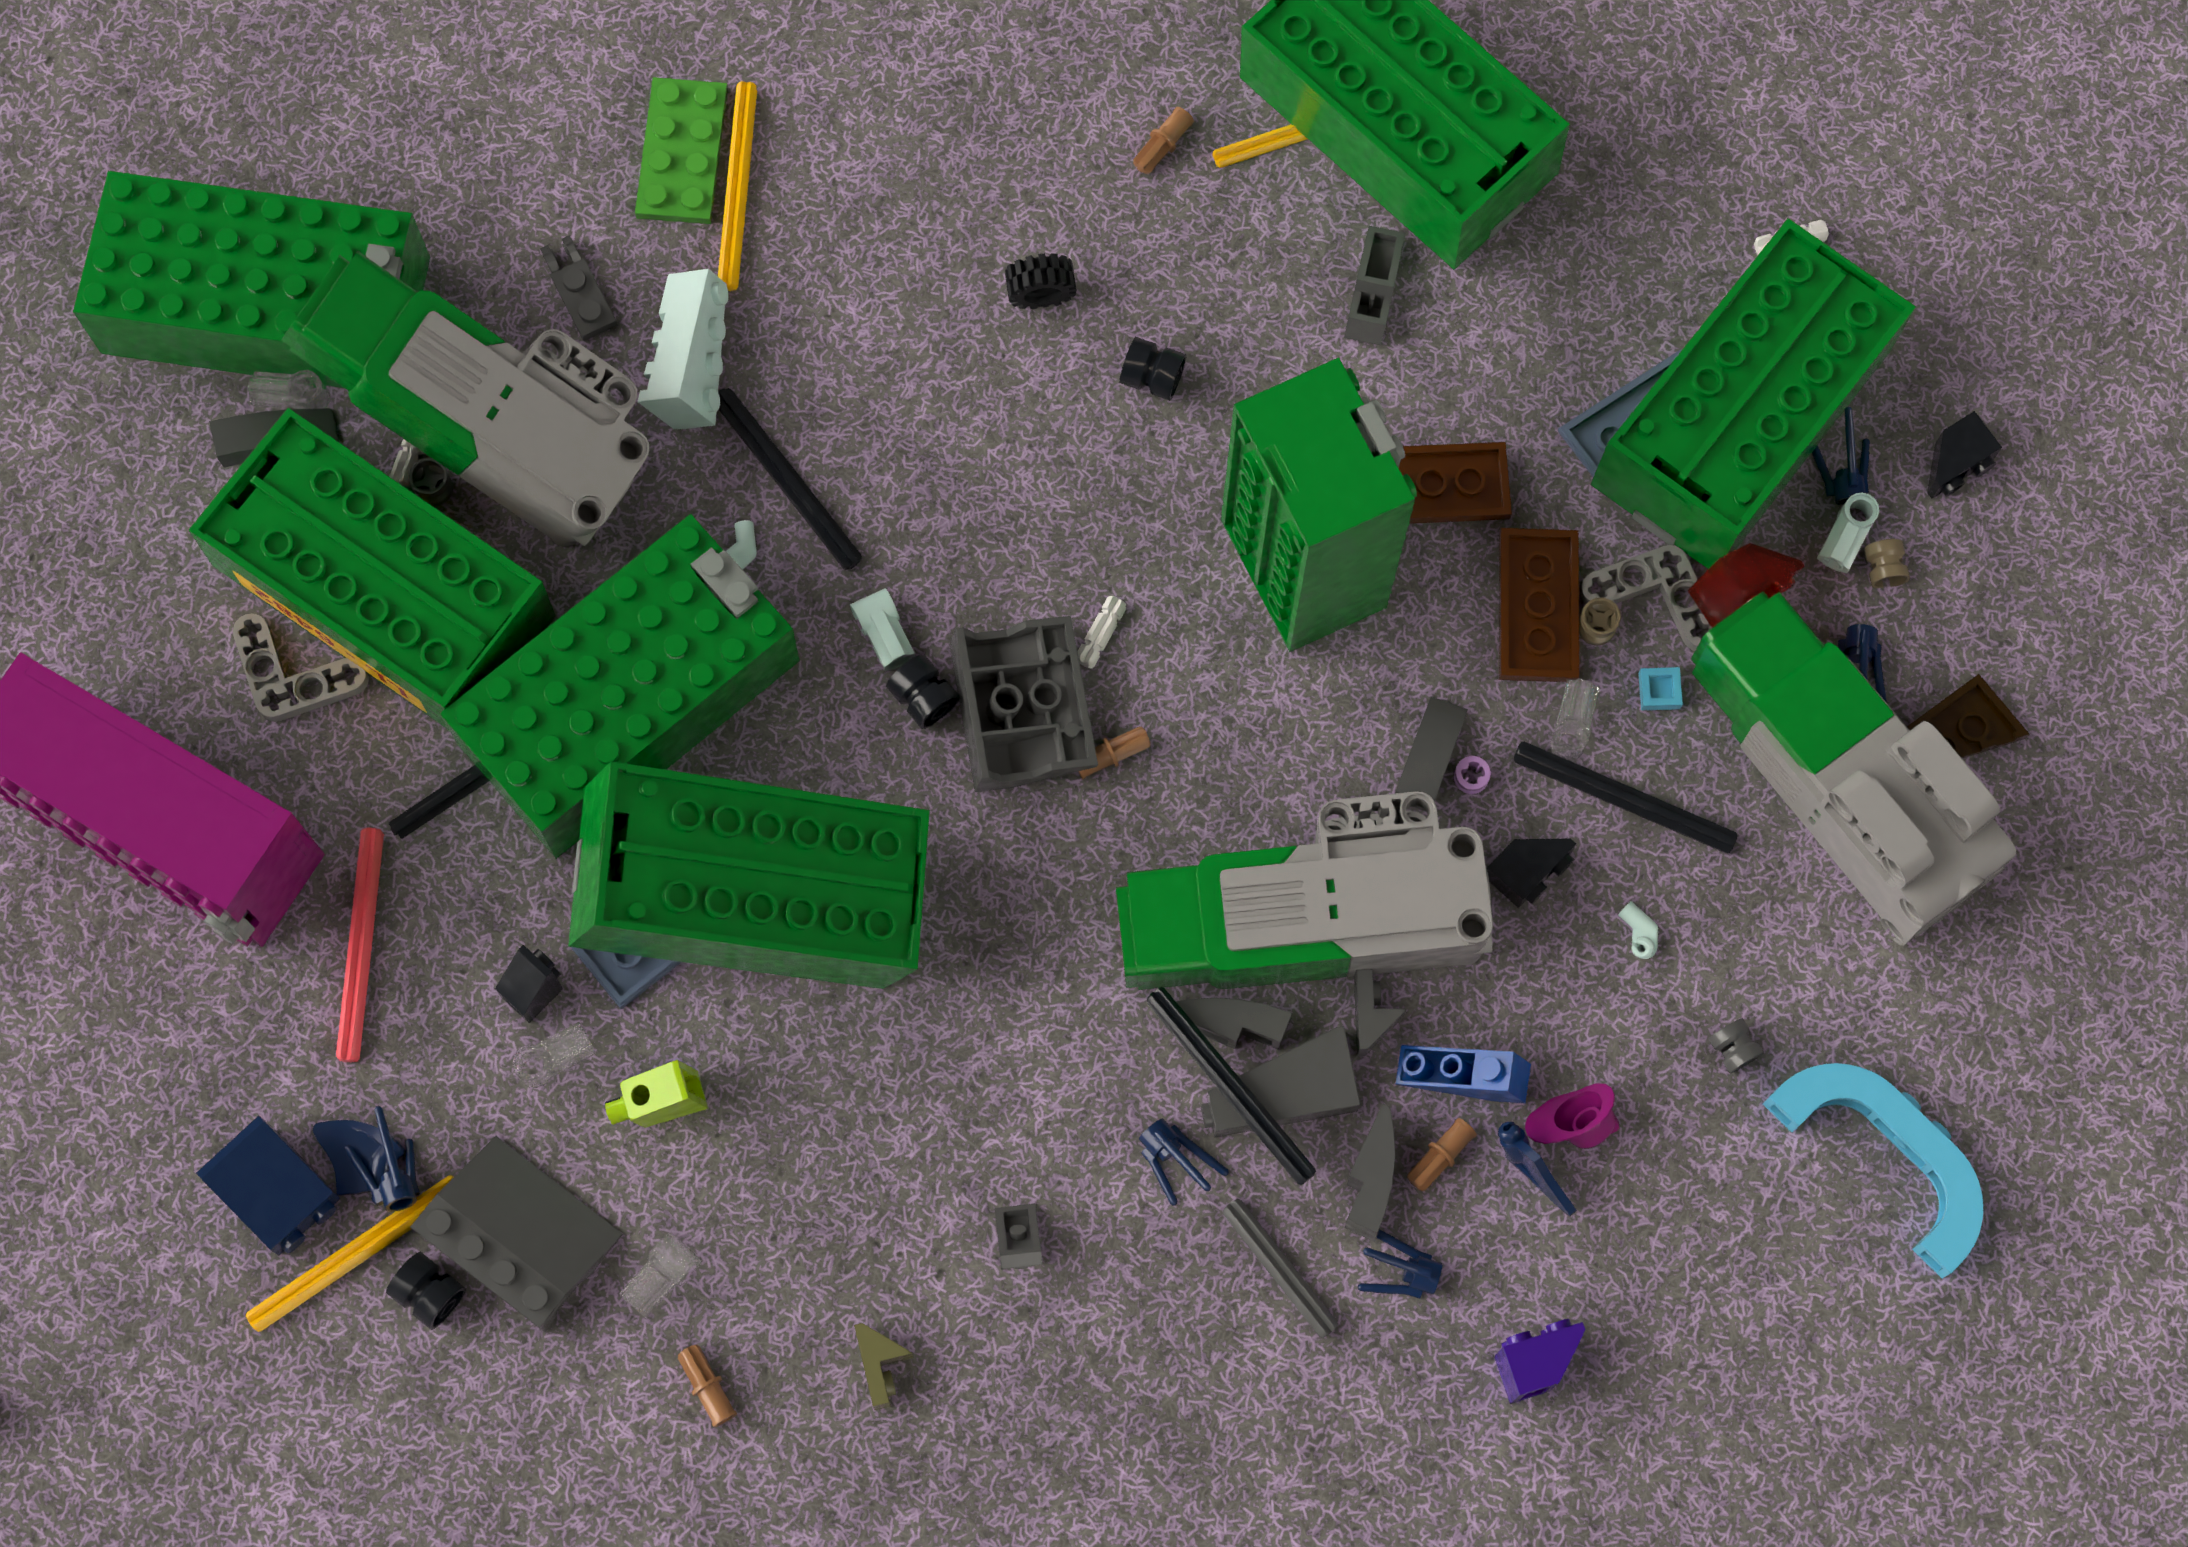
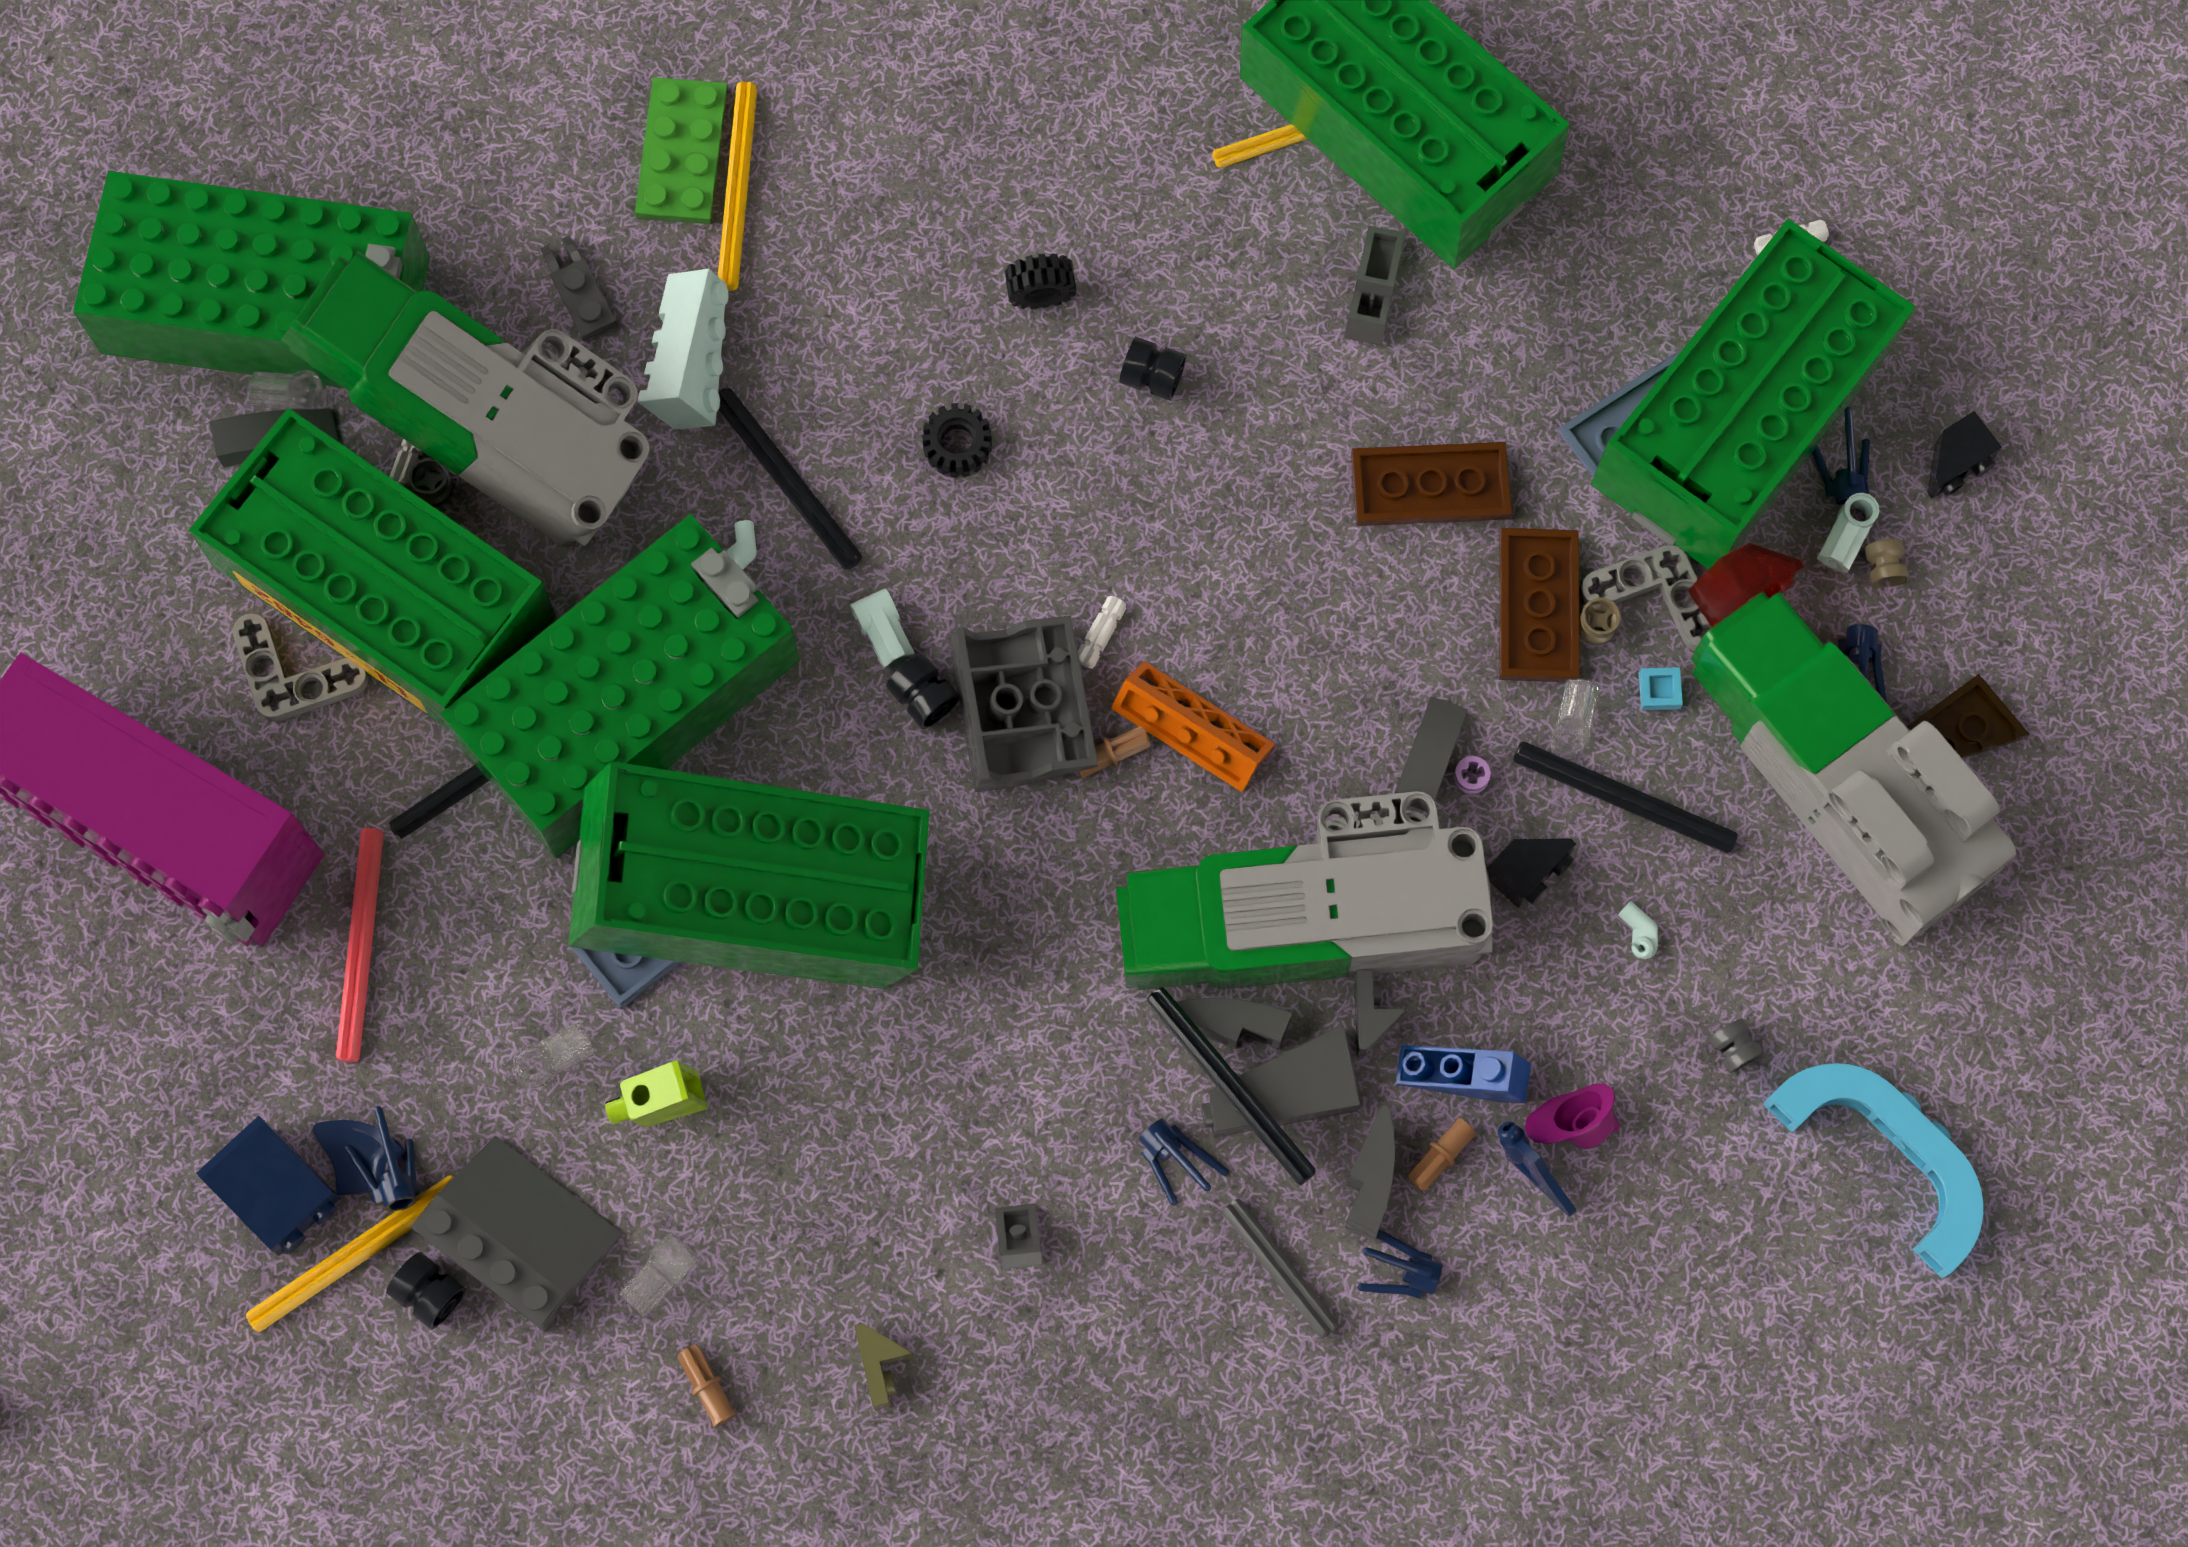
(529, 983): black slope -> none
(957, 419): none -> black tyre
(1163, 140): medium nougat axle -> none
(1189, 727): none -> orange fence
(1316, 501): green piece -> none
(1537, 1363): dark purple slope -> none

